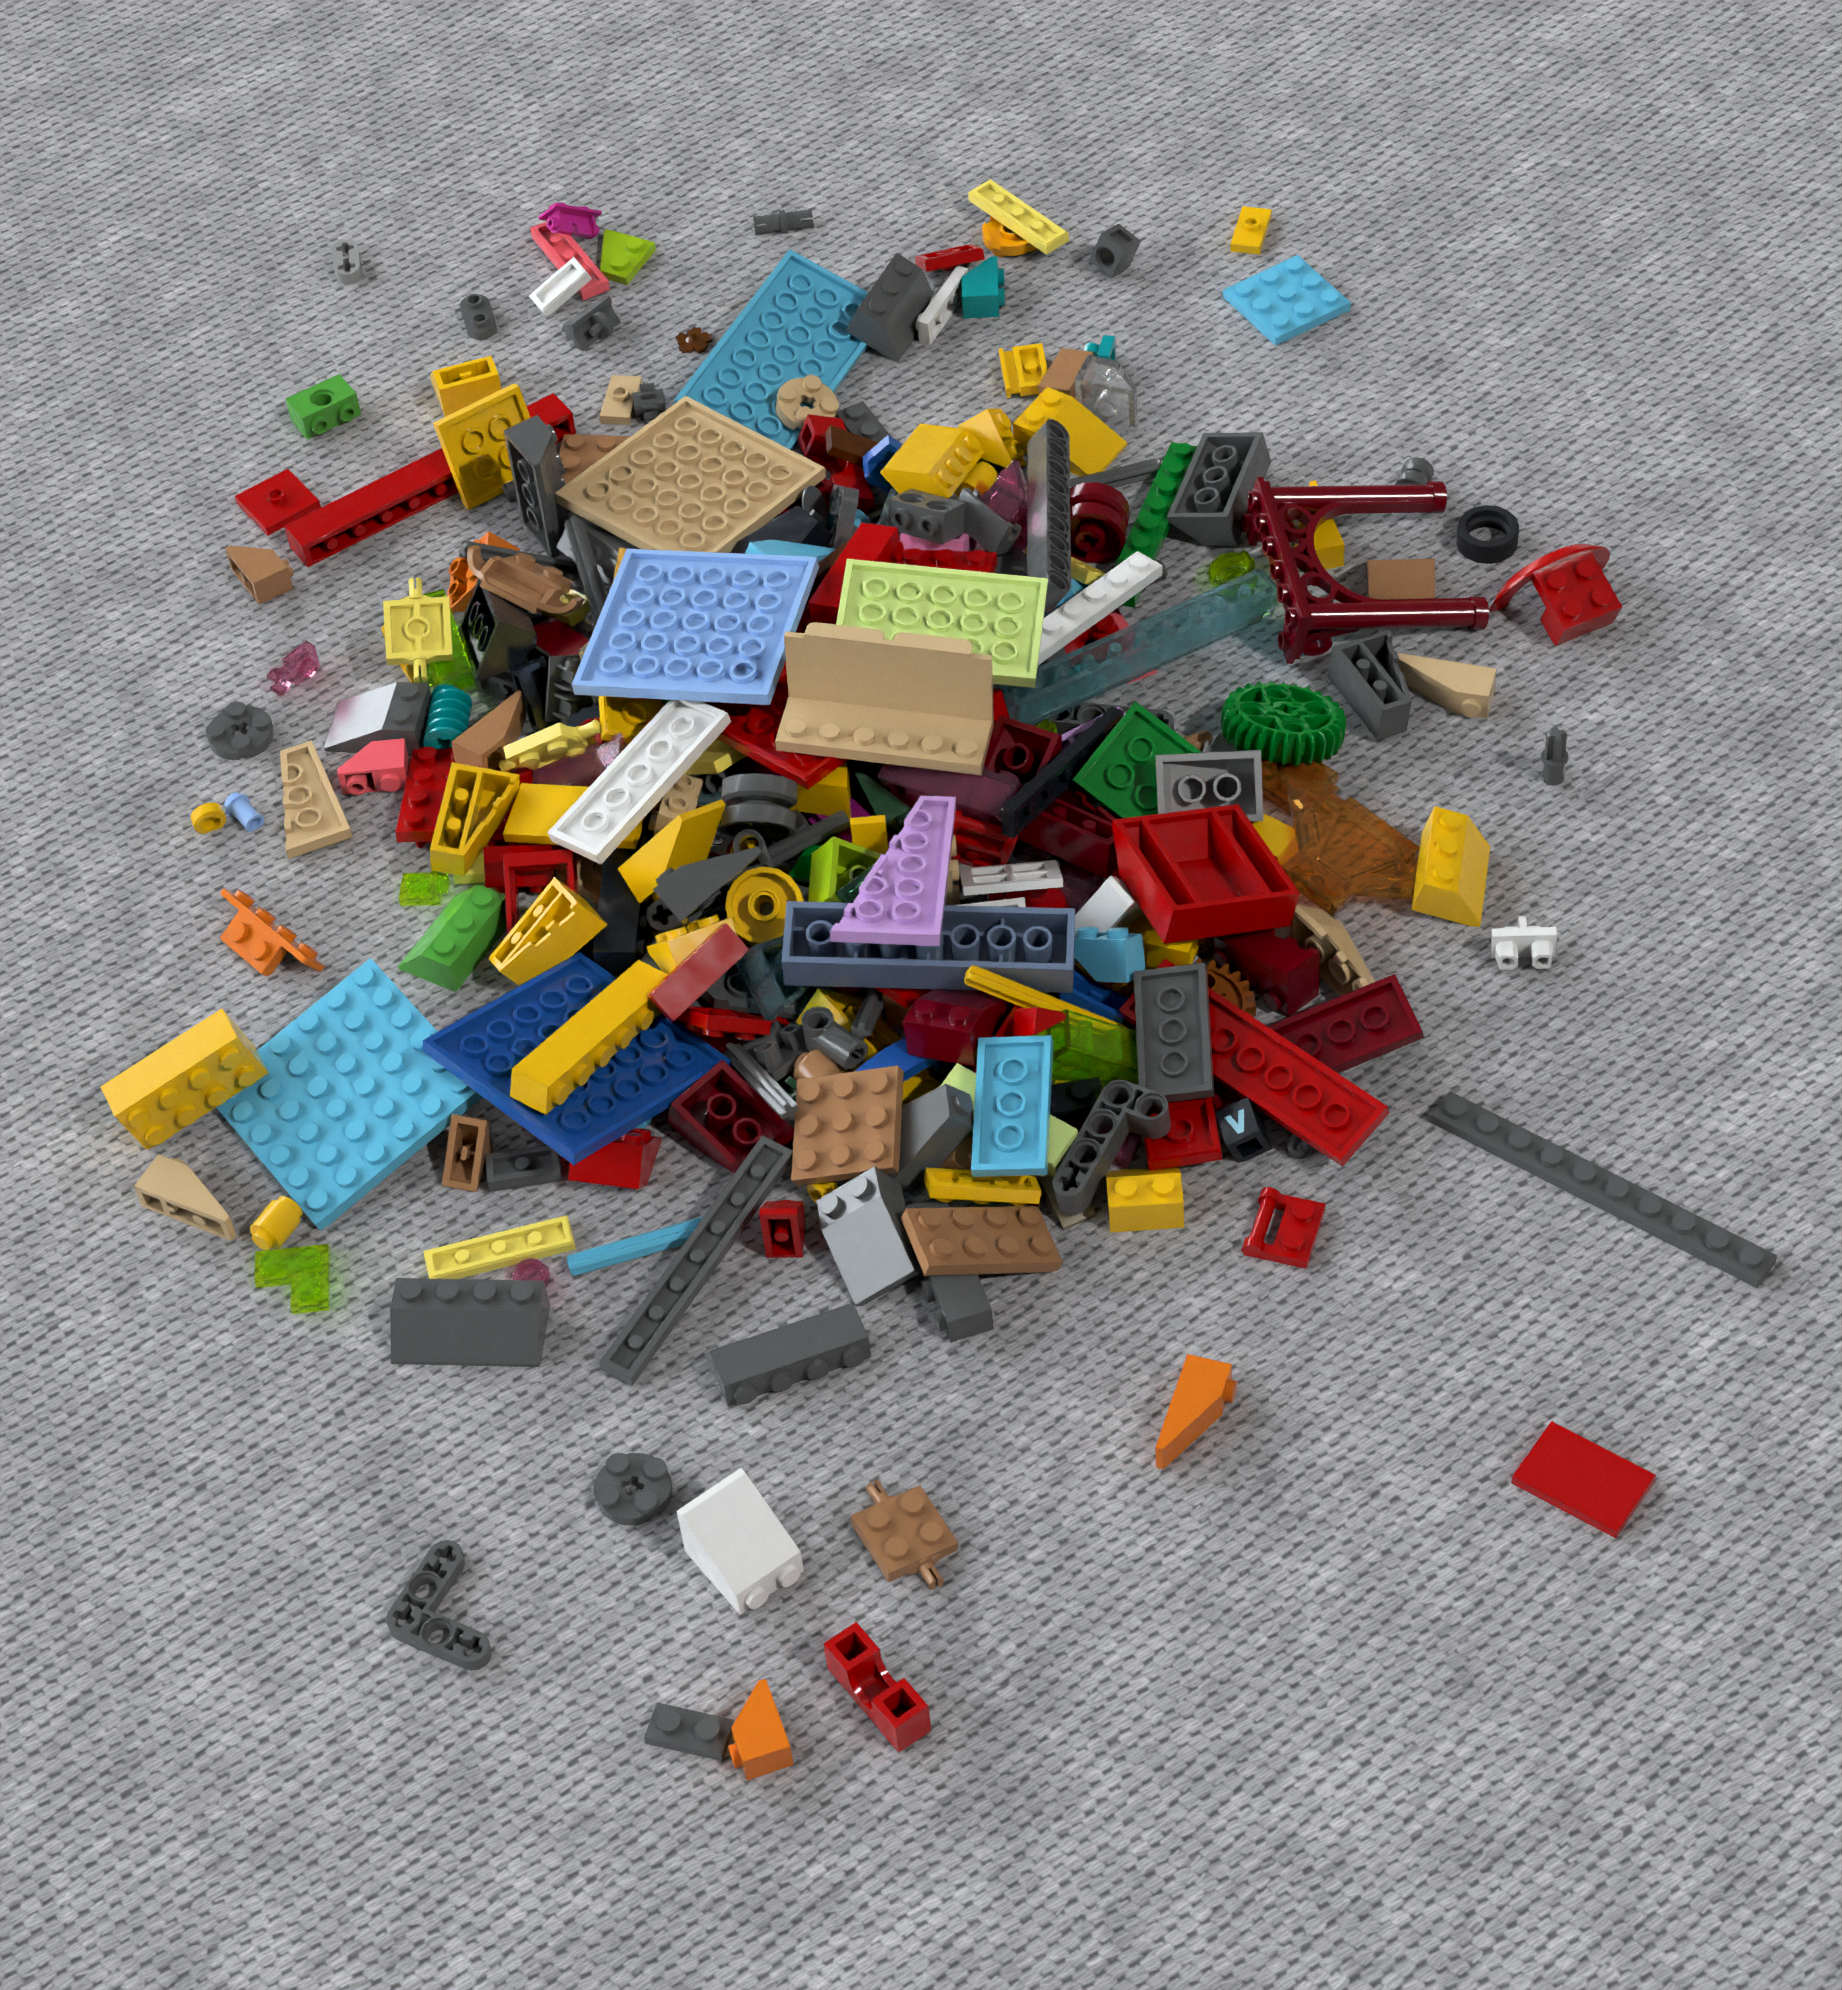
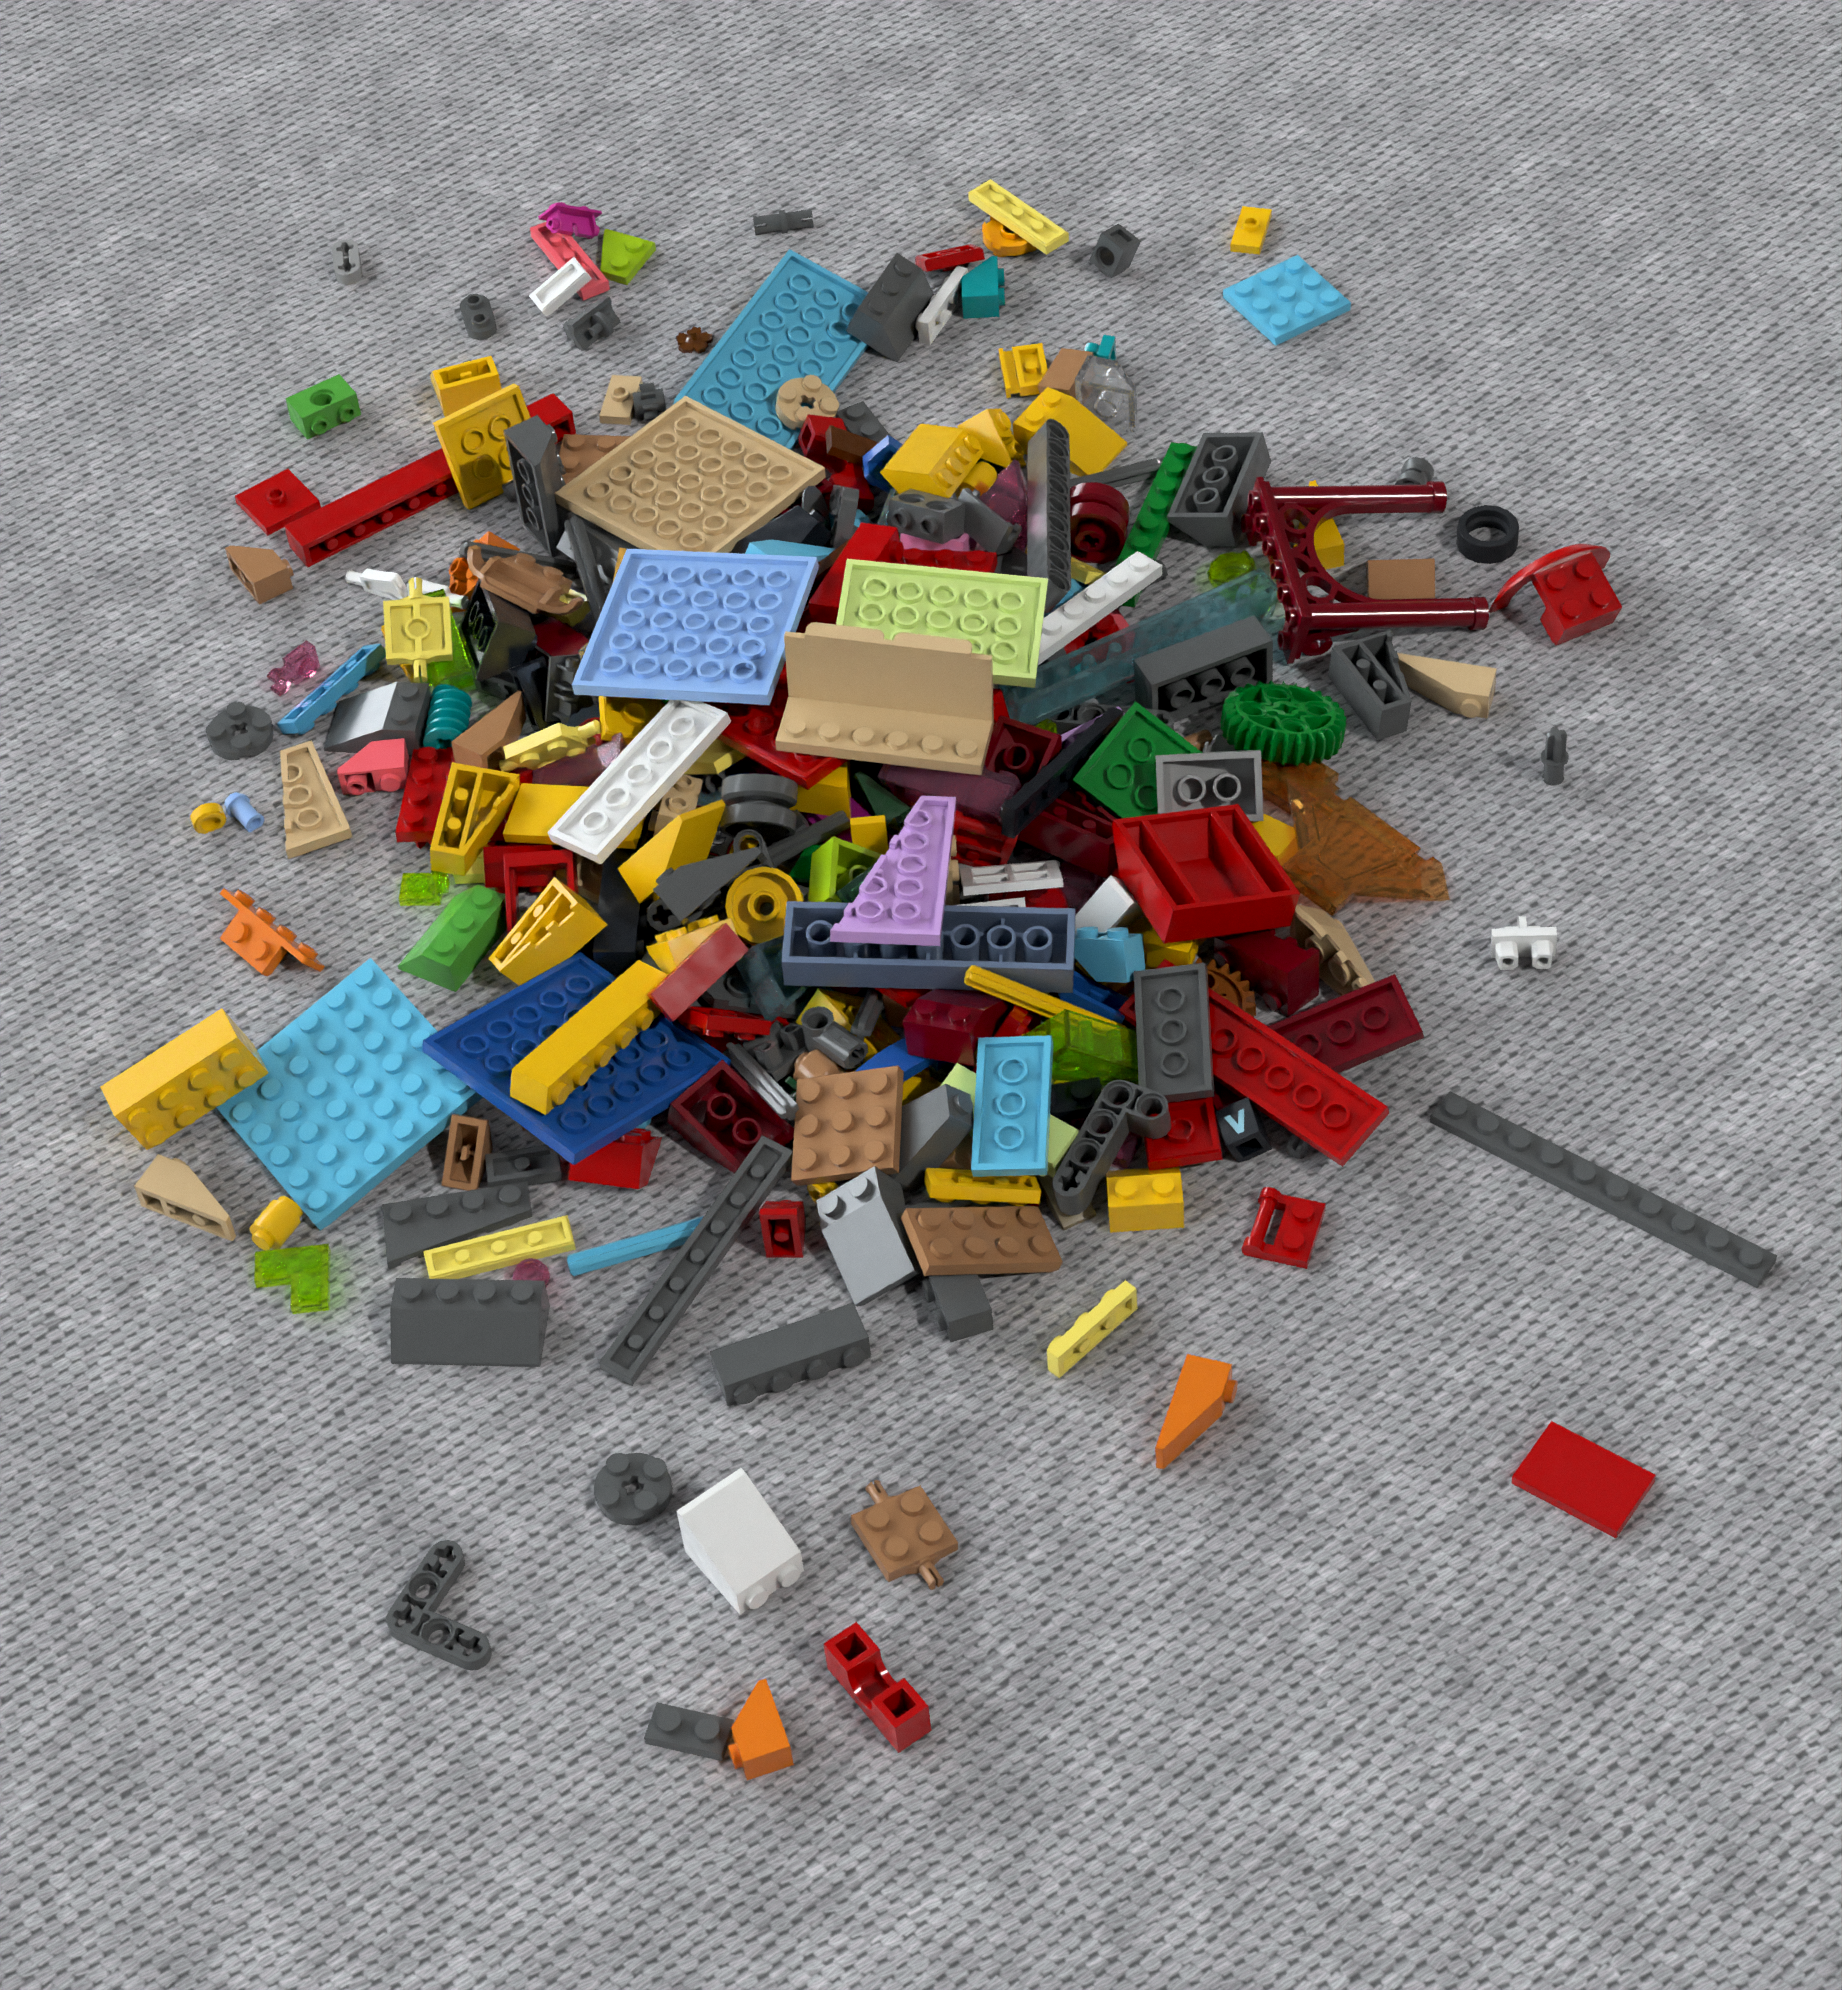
(339, 683): none -> dark azure plate
(392, 586): none -> white piece
(450, 1218): none -> dark grey wing
(1035, 1020): red slope -> none
(1091, 1328): none -> light yellow plate
(1204, 669): none -> dark grey brick
(1451, 868): yellow slope -> none

